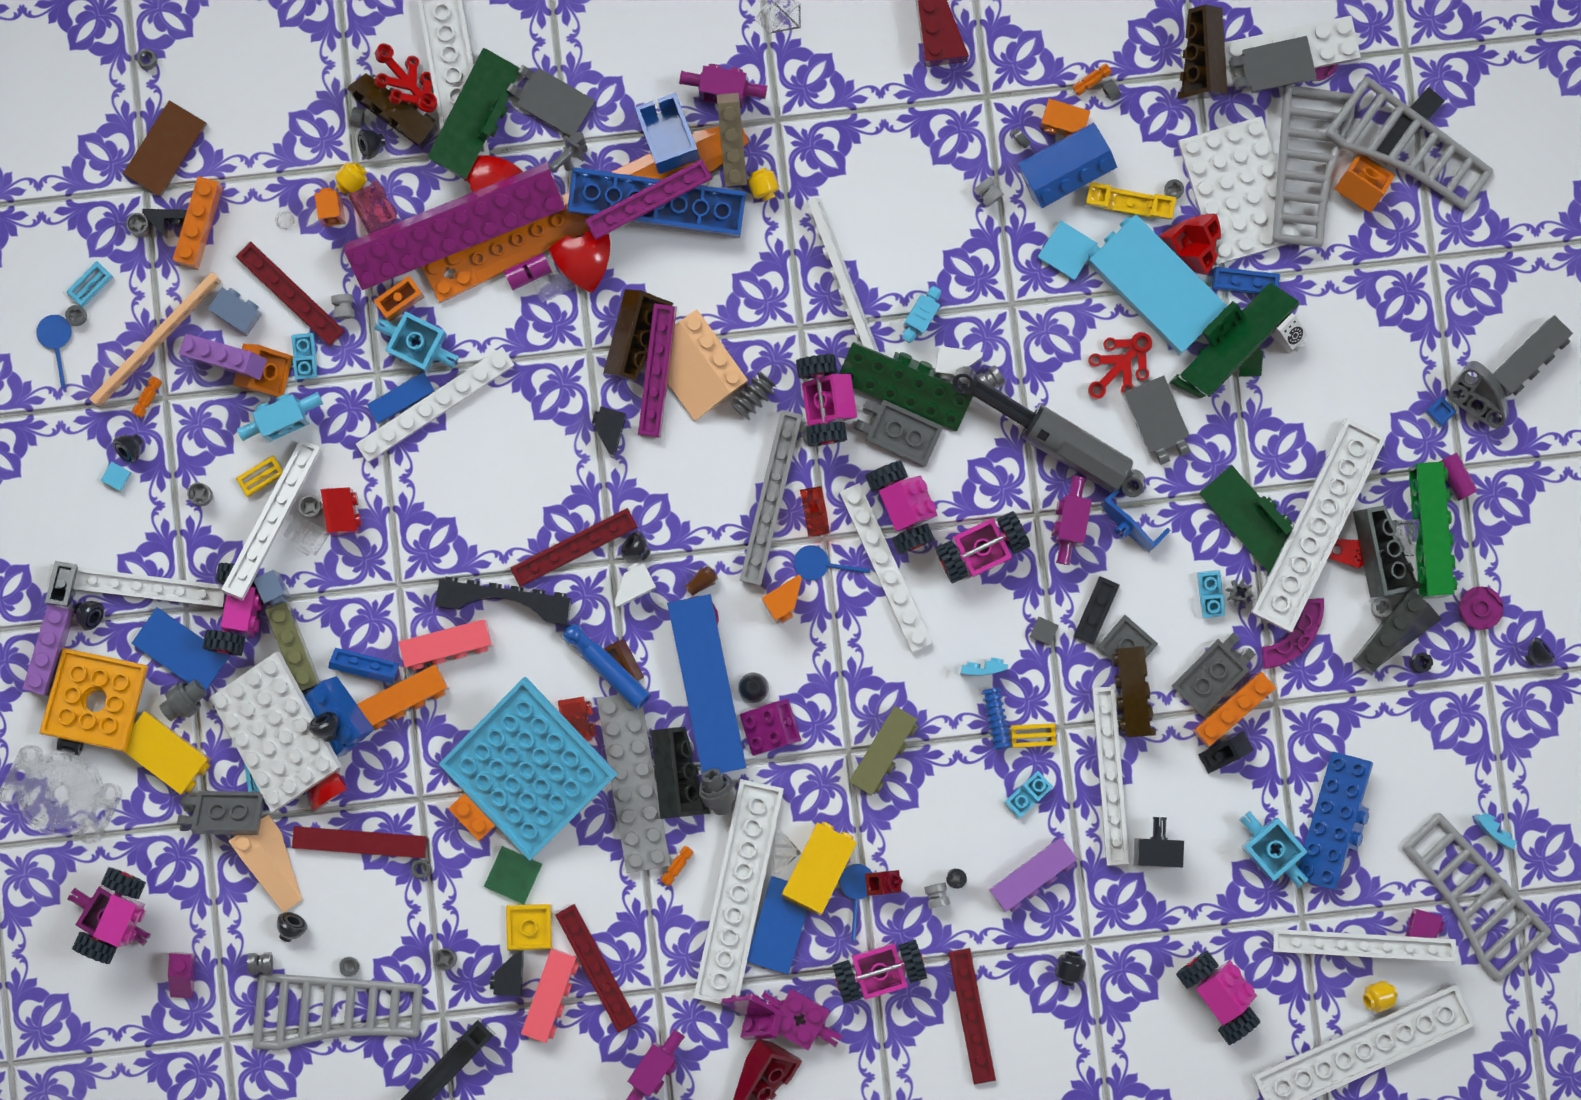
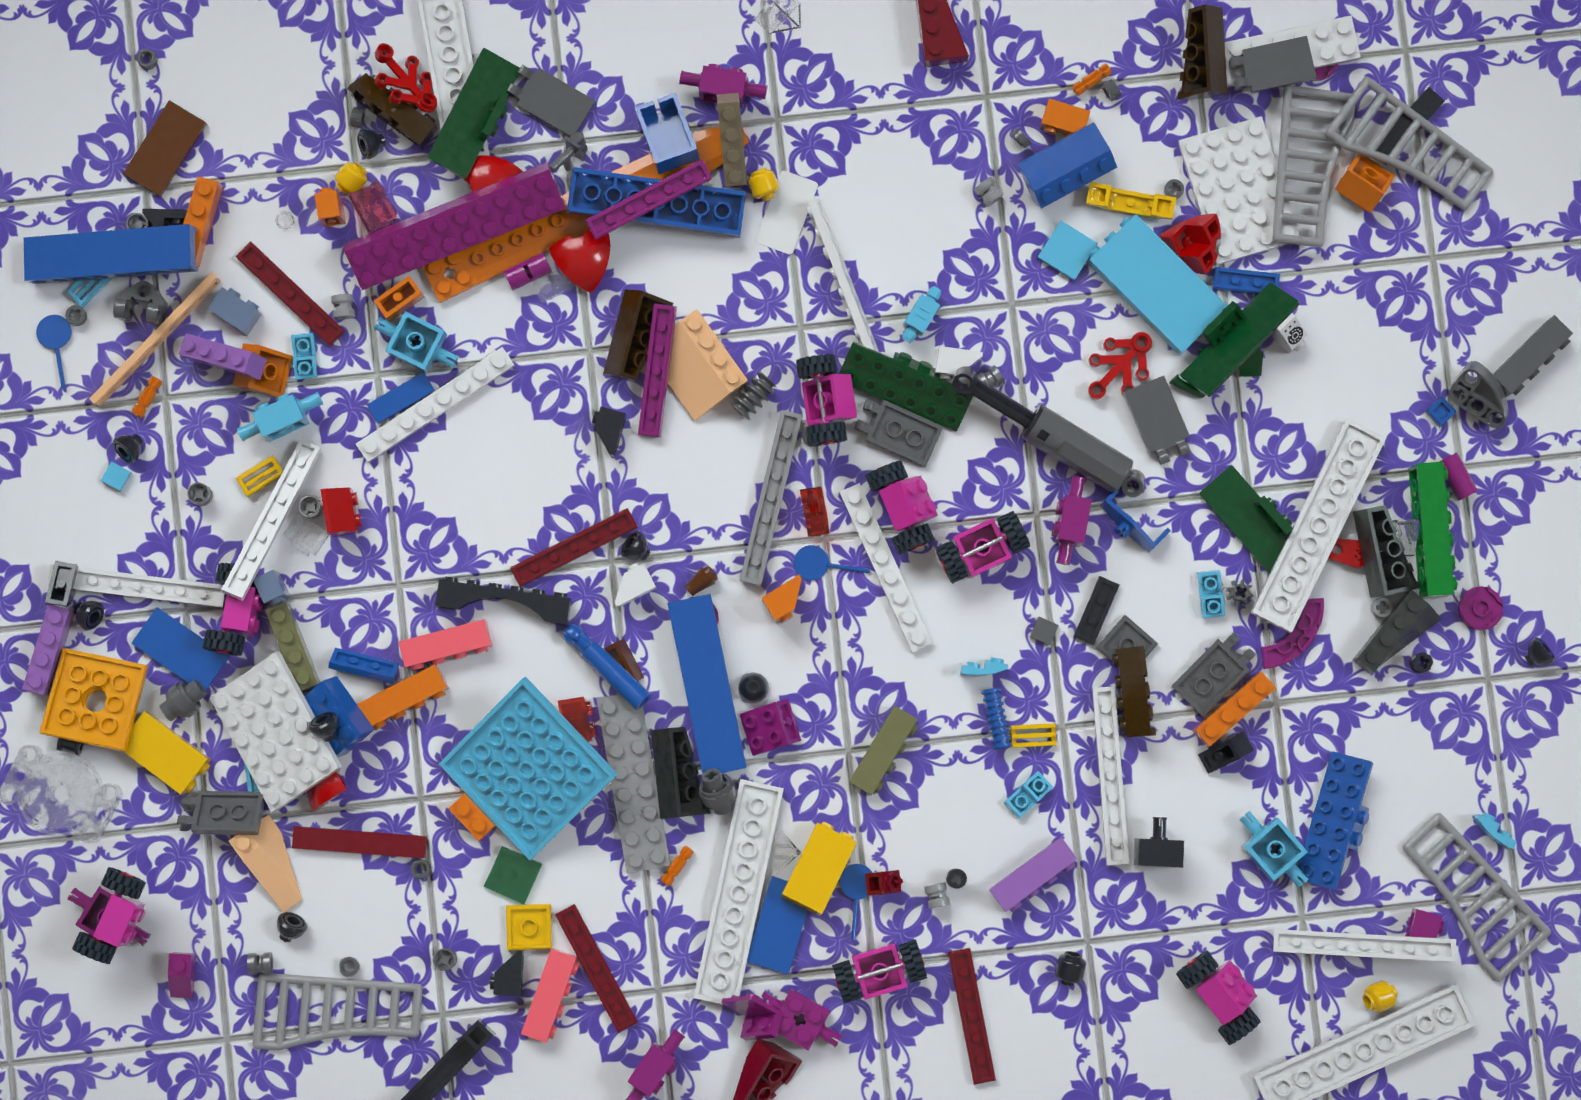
(110, 254): none -> blue tile
(156, 309): none -> dark grey piece
(786, 212): none -> white sticker

